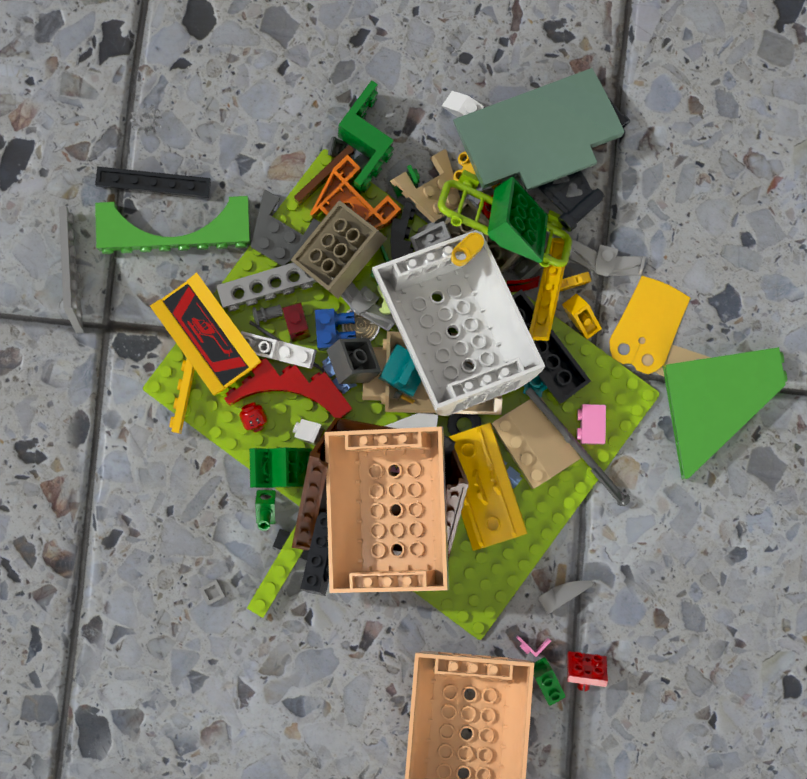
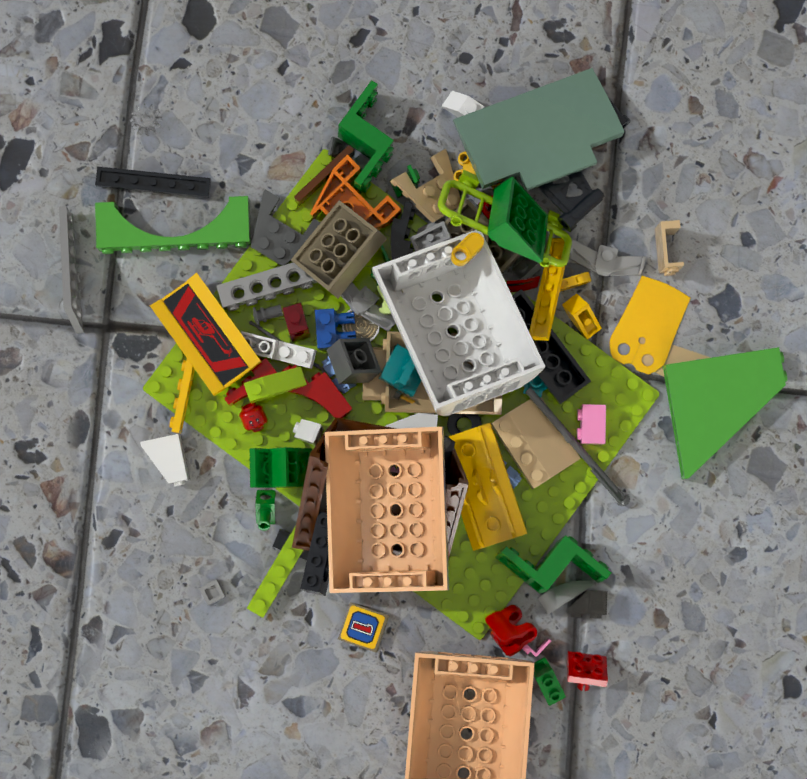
(168, 457): none -> white slope
(274, 384): none -> lime slope
(363, 627): none -> slope
(506, 633): none -> red piece
(553, 564): none -> green bracket
(589, 602): none -> clear smoke slope
(662, 229): none -> tan panel

